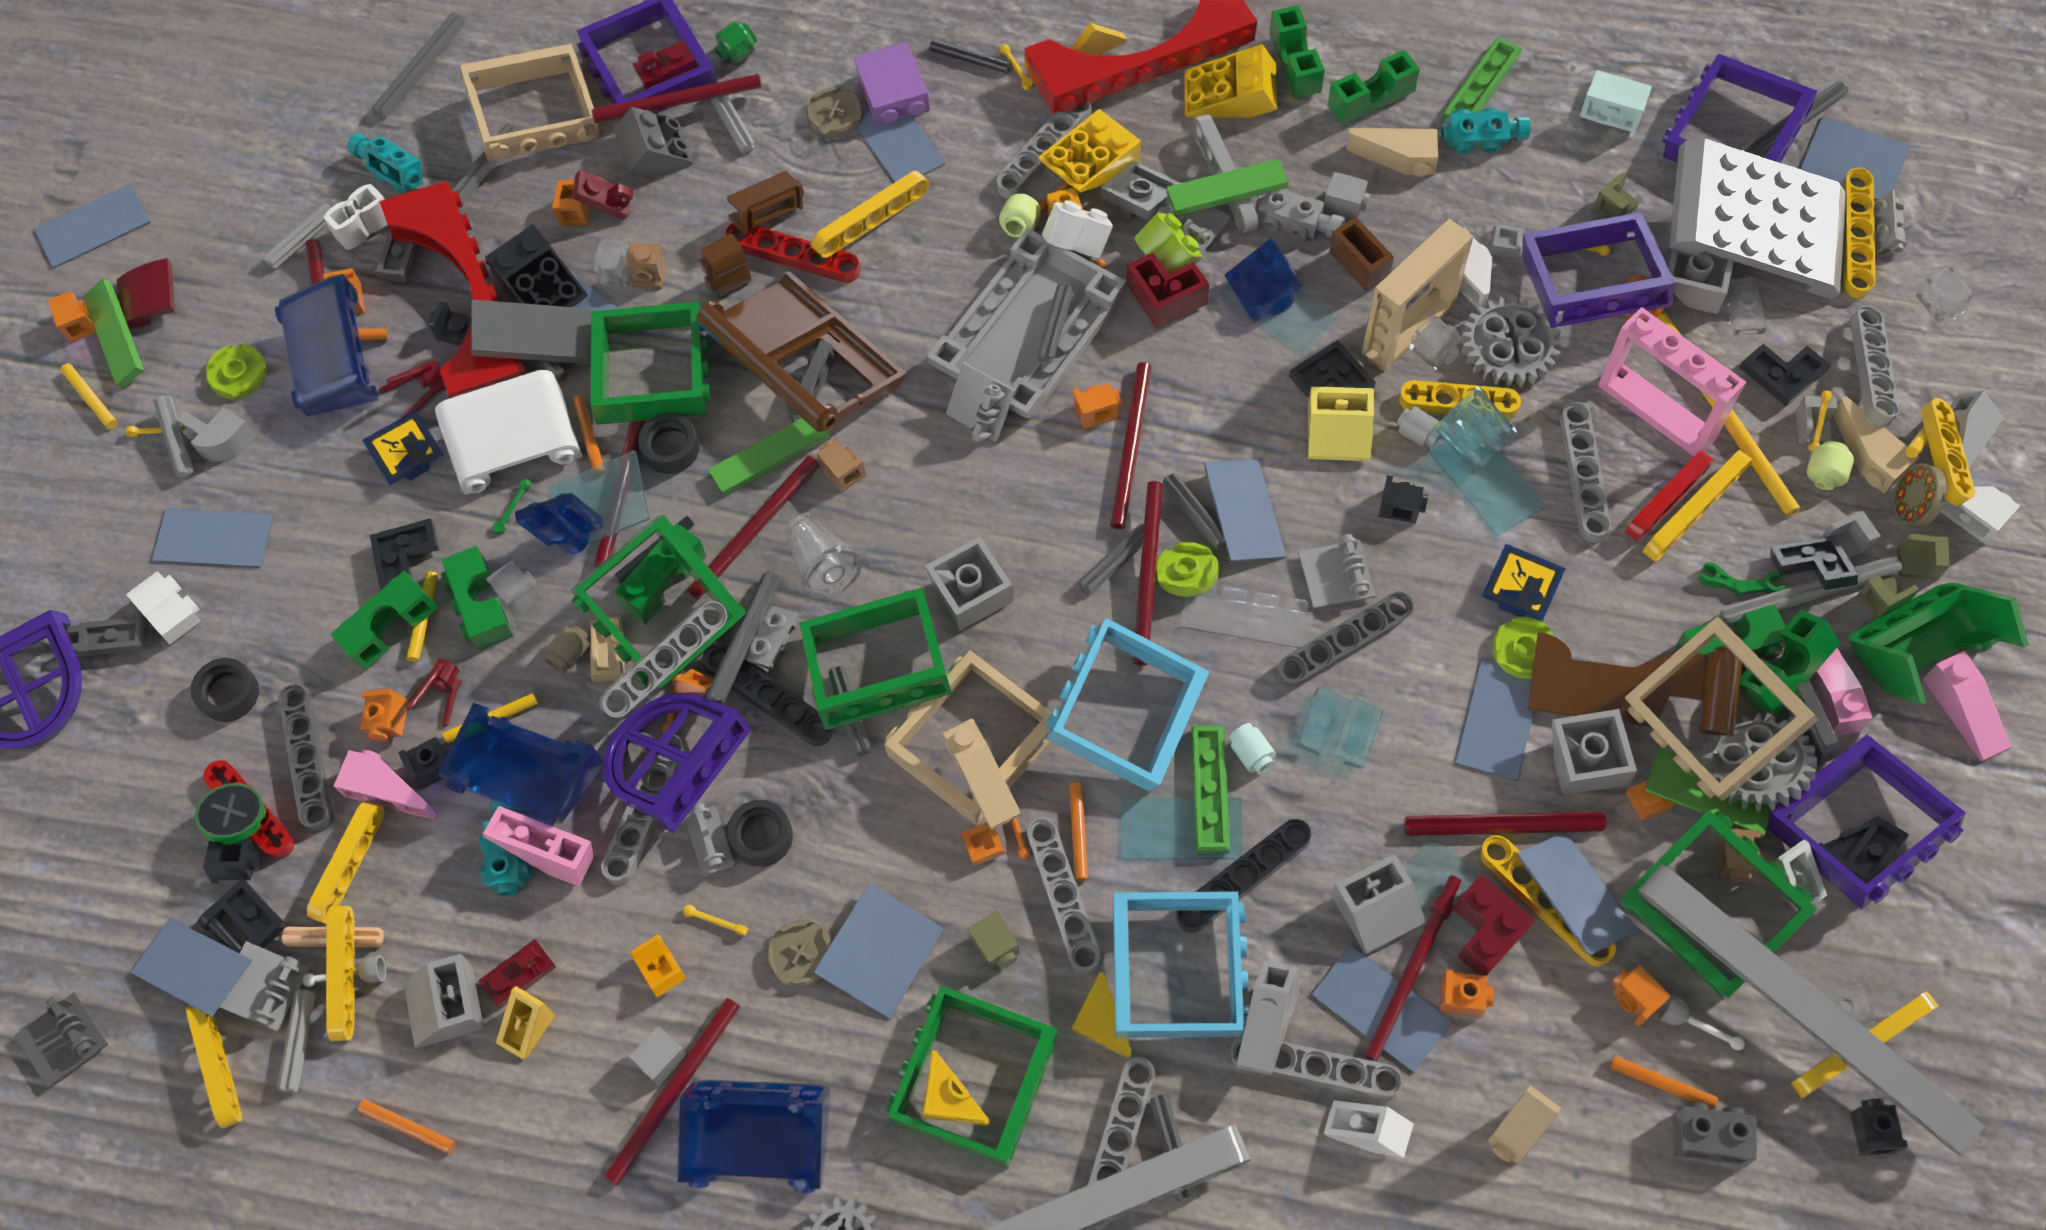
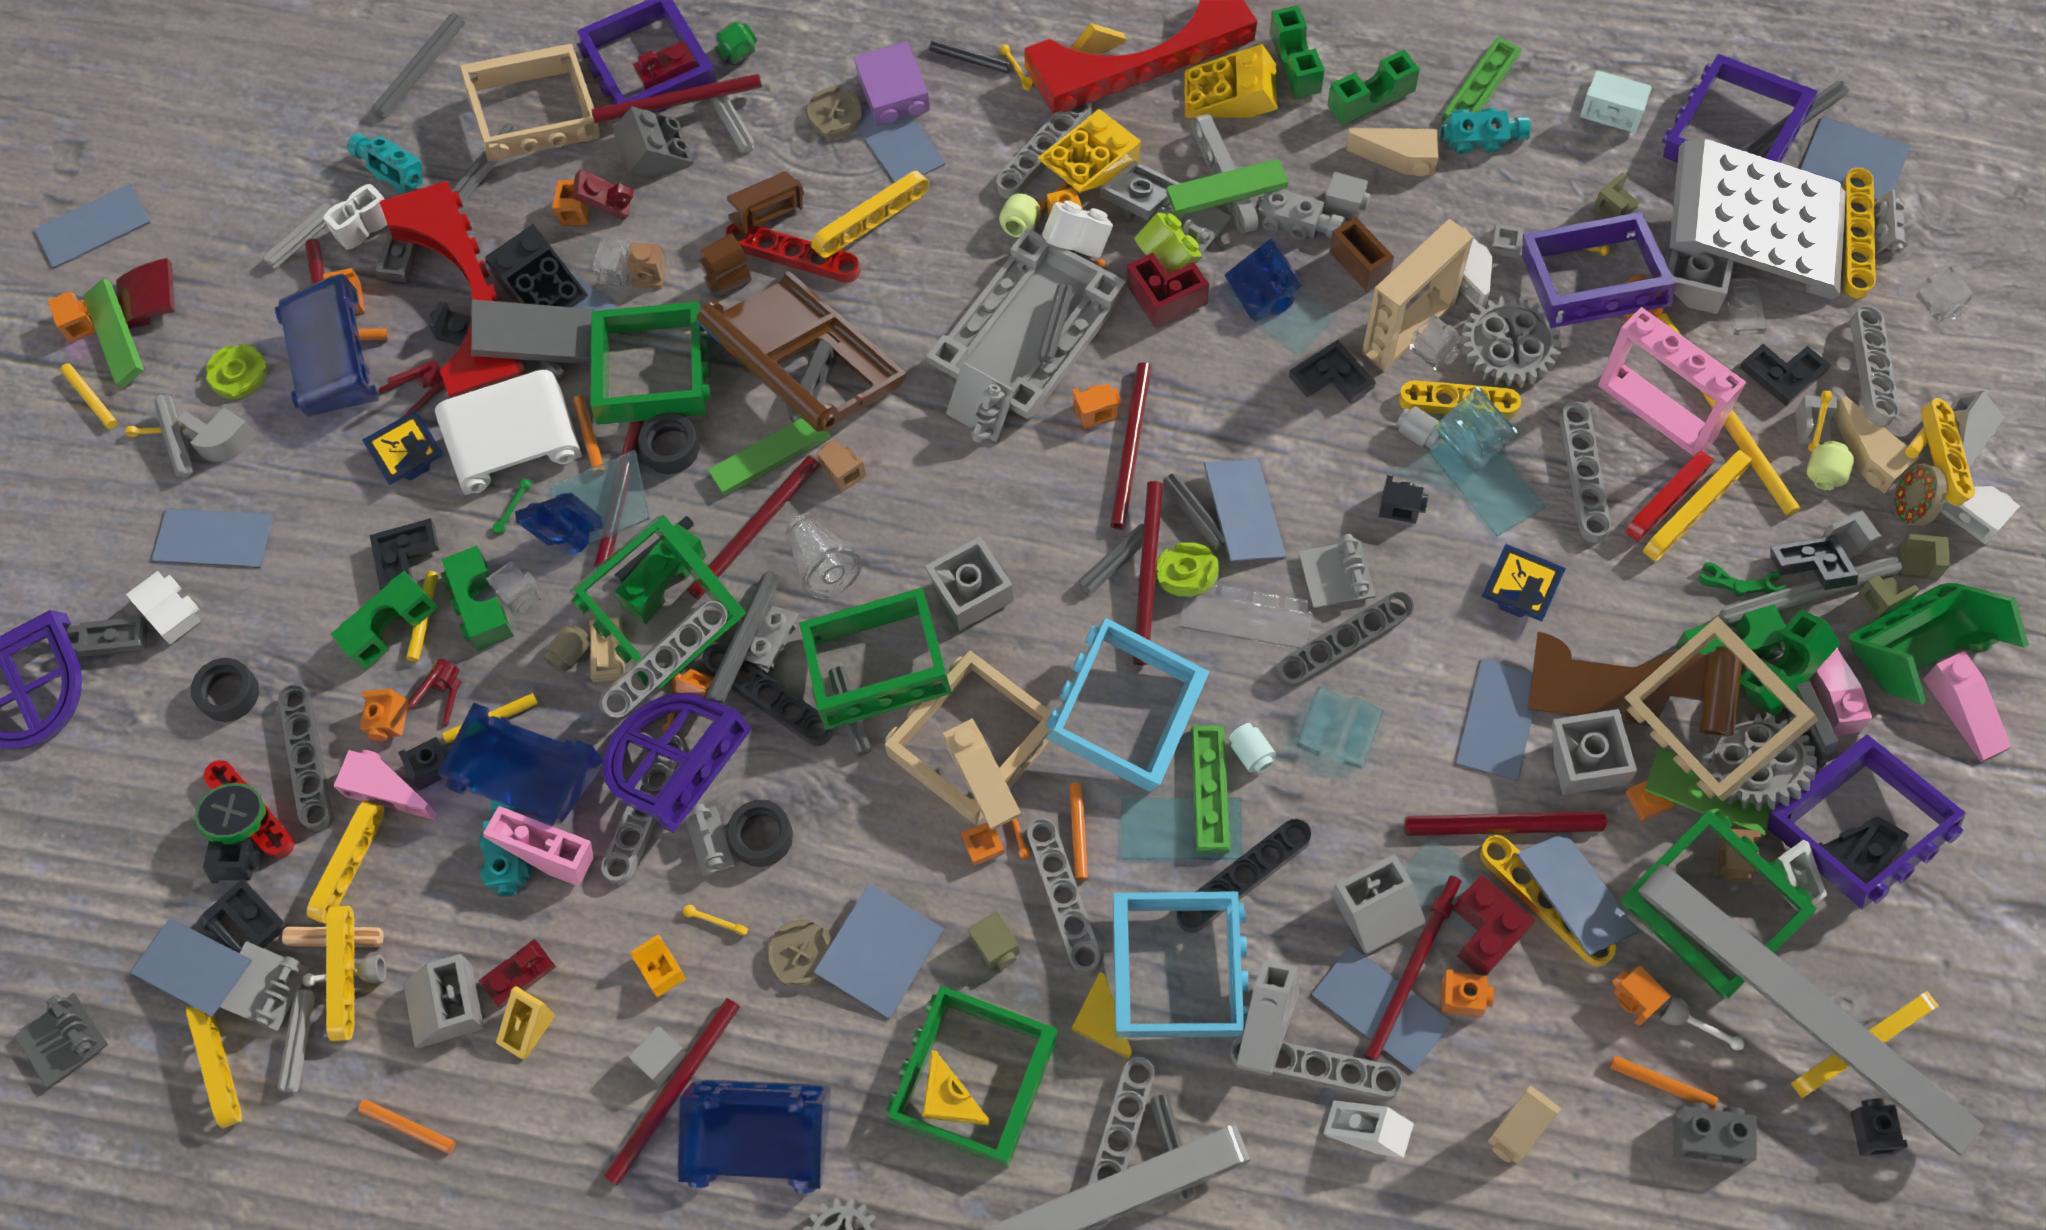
(1340, 423): light yellow slope -> none
(1516, 644): lime tile -> none

